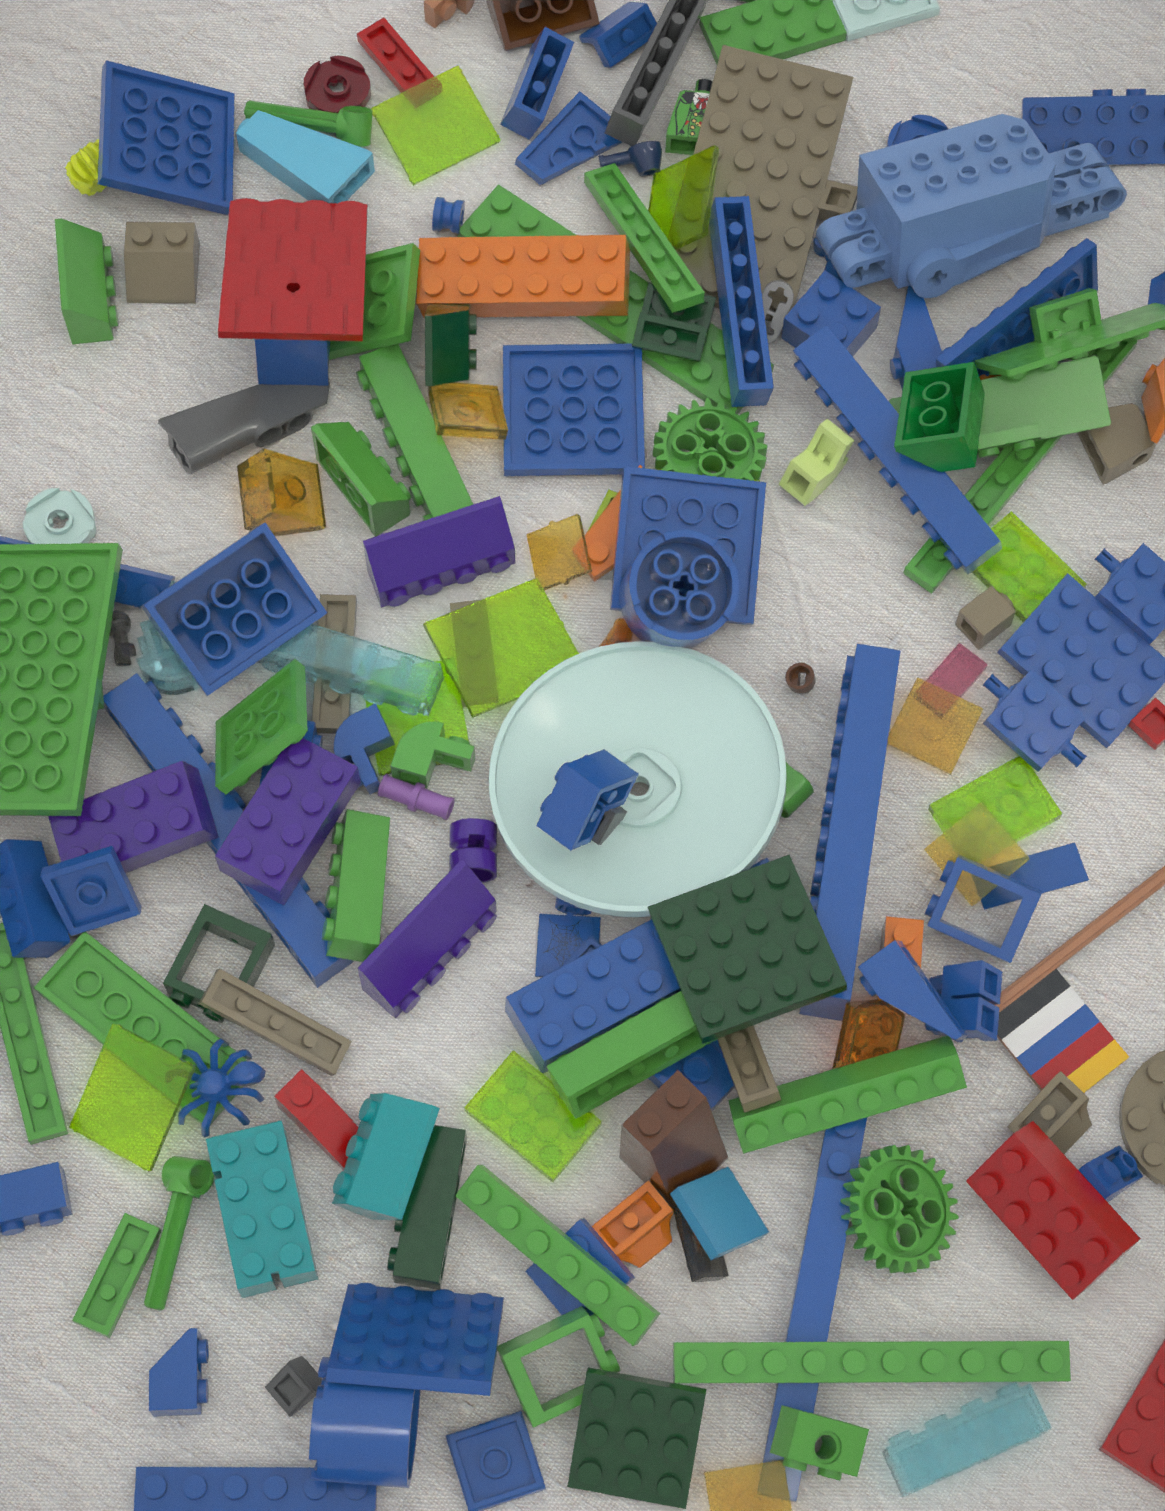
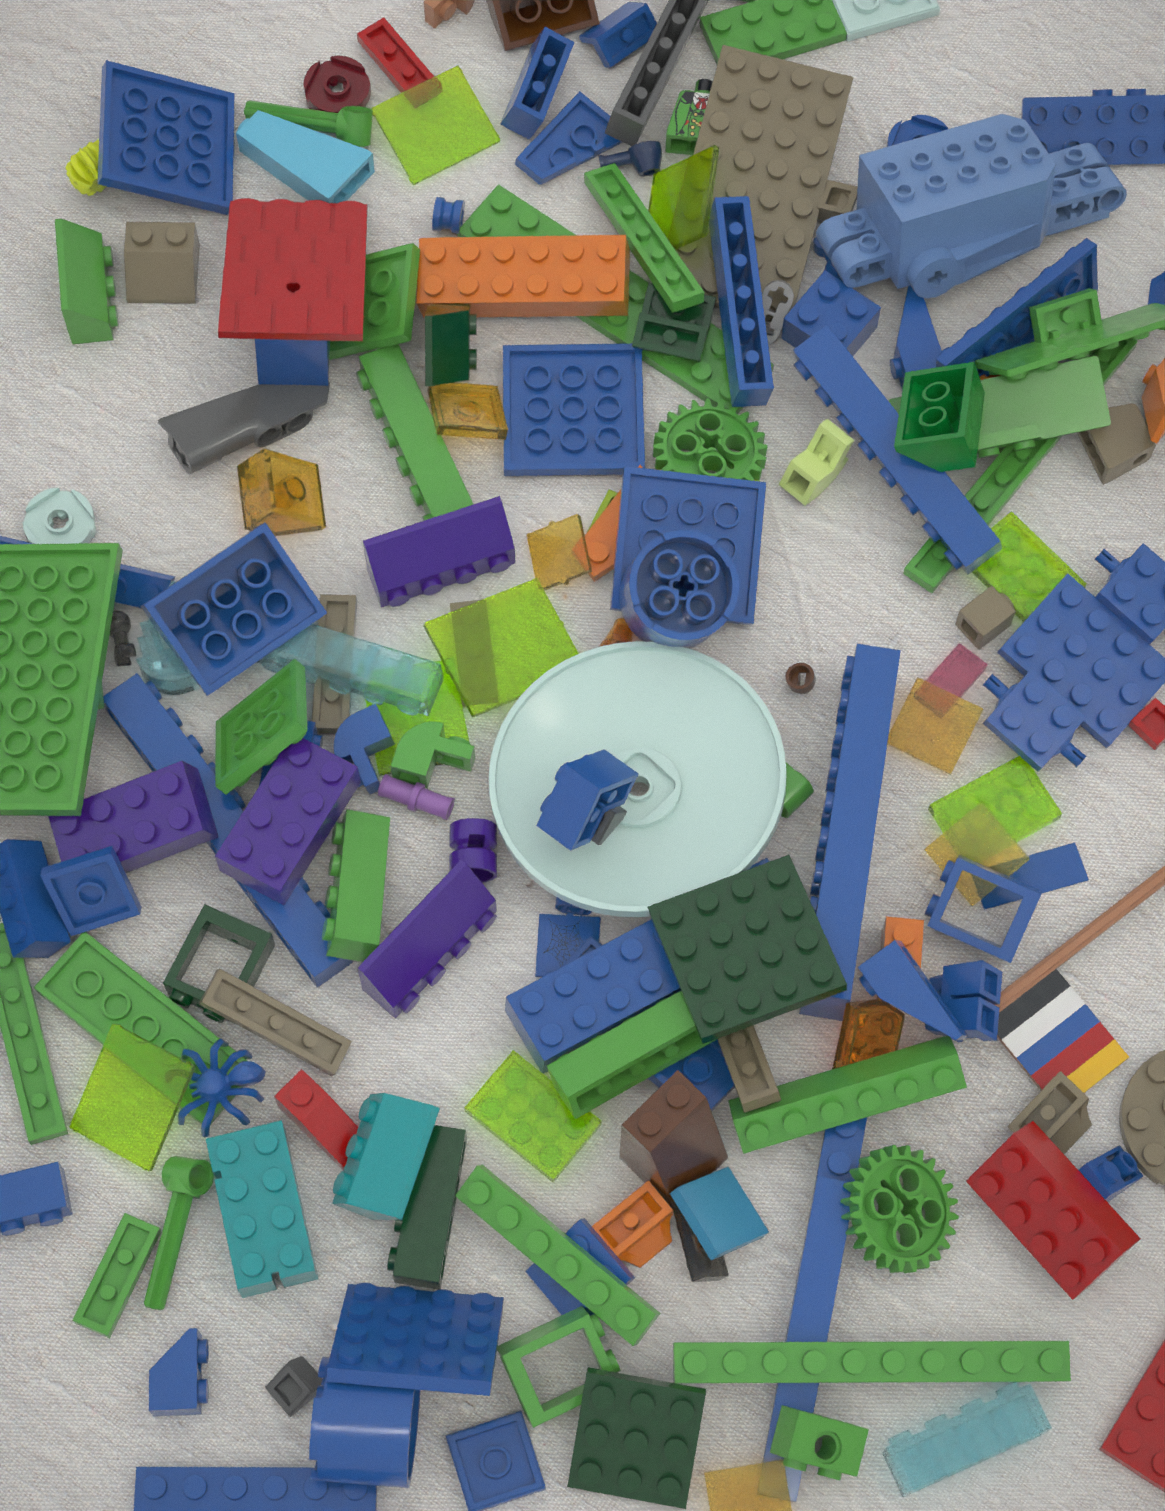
(361, 475): bright green slope -> none

